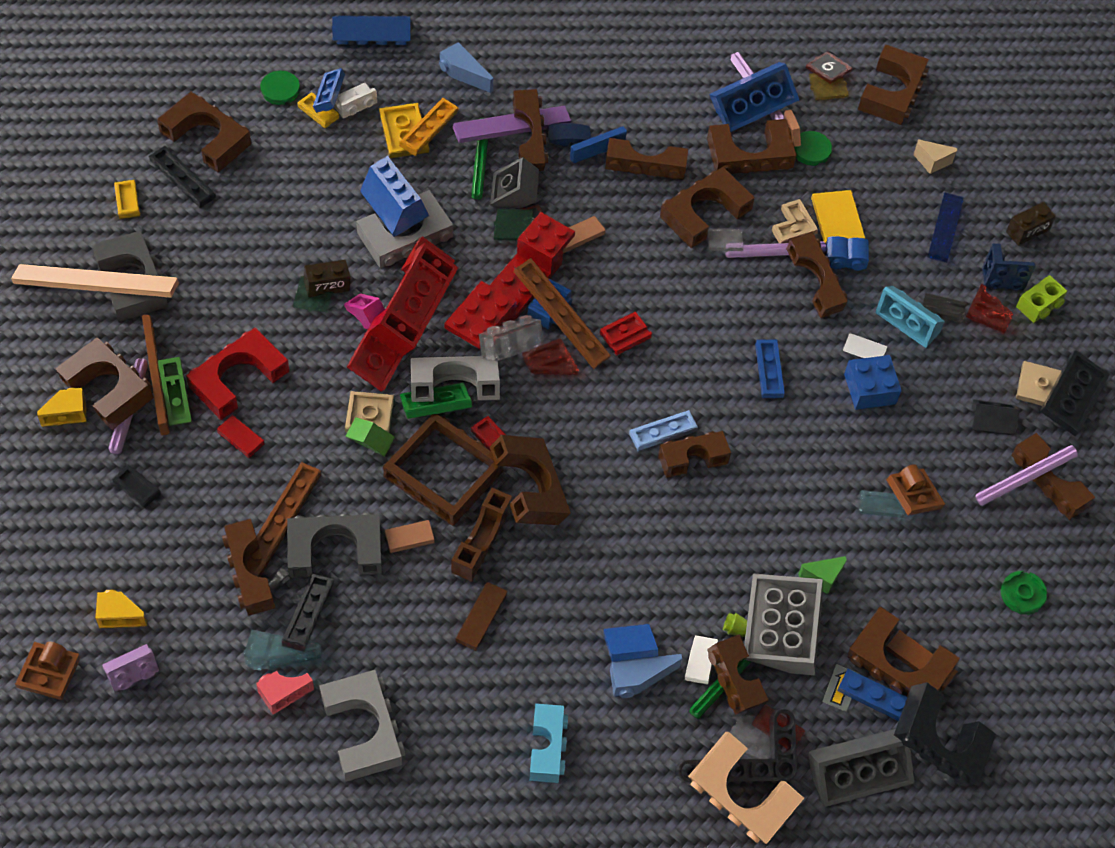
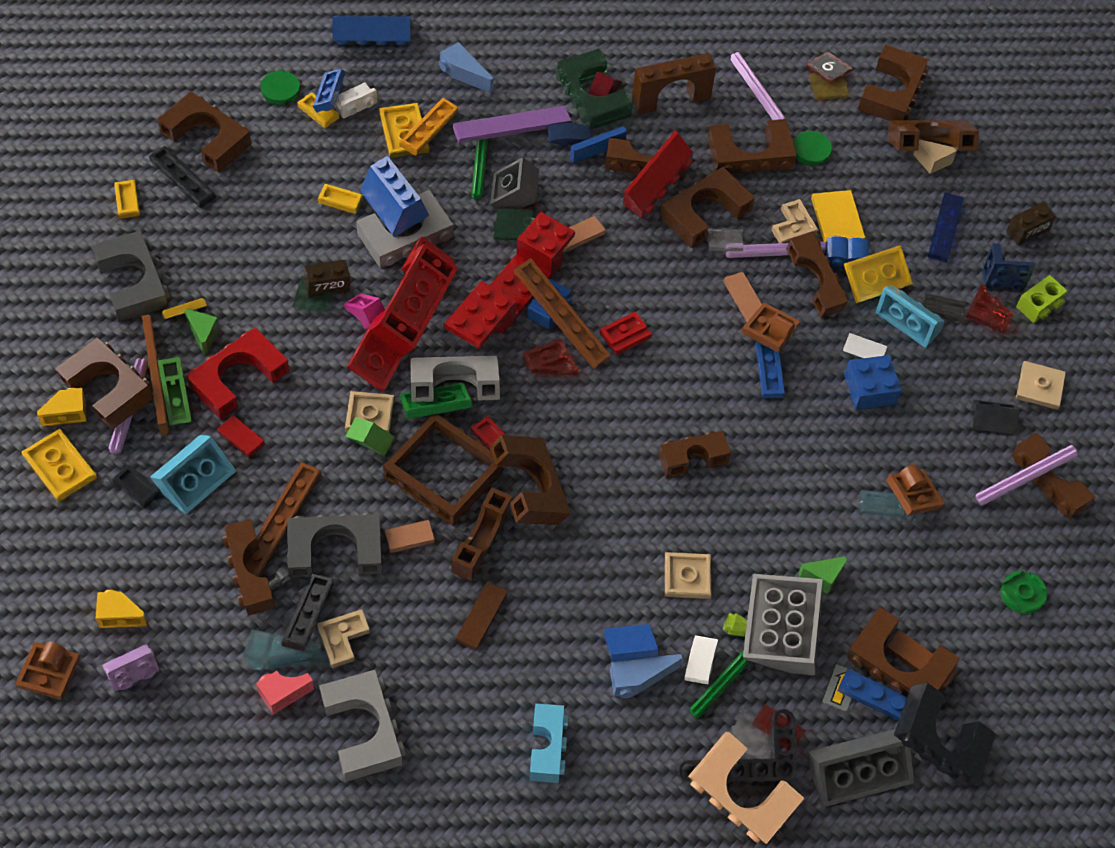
(59, 465): none -> yellow tile
(95, 280): light nougat tile -> none
(180, 309): none -> yellow tile
(193, 473): none -> medium azure slope
(203, 328): none -> bright green slope
(336, 634): none -> tan plate
(340, 198): none -> yellow tile
(511, 338): clear brick -> none
(526, 107): reddish brown arch -> none
(593, 110): none -> clear green arch
(604, 84): none -> dark red slope
(651, 79): none -> reddish brown arch
(658, 175): none -> red slope
(663, 430): light blue tile -> none
(687, 575): none -> tan tile
(741, 693): reddish brown arch -> none
(743, 294): none -> nougat tile
(755, 96): blue slope -> none
(770, 327): none -> dark orange plate
(793, 127): nougat tile -> none
(874, 272): none -> yellow tile
(906, 134): none -> reddish brown arch
(1074, 393): black plate -> none

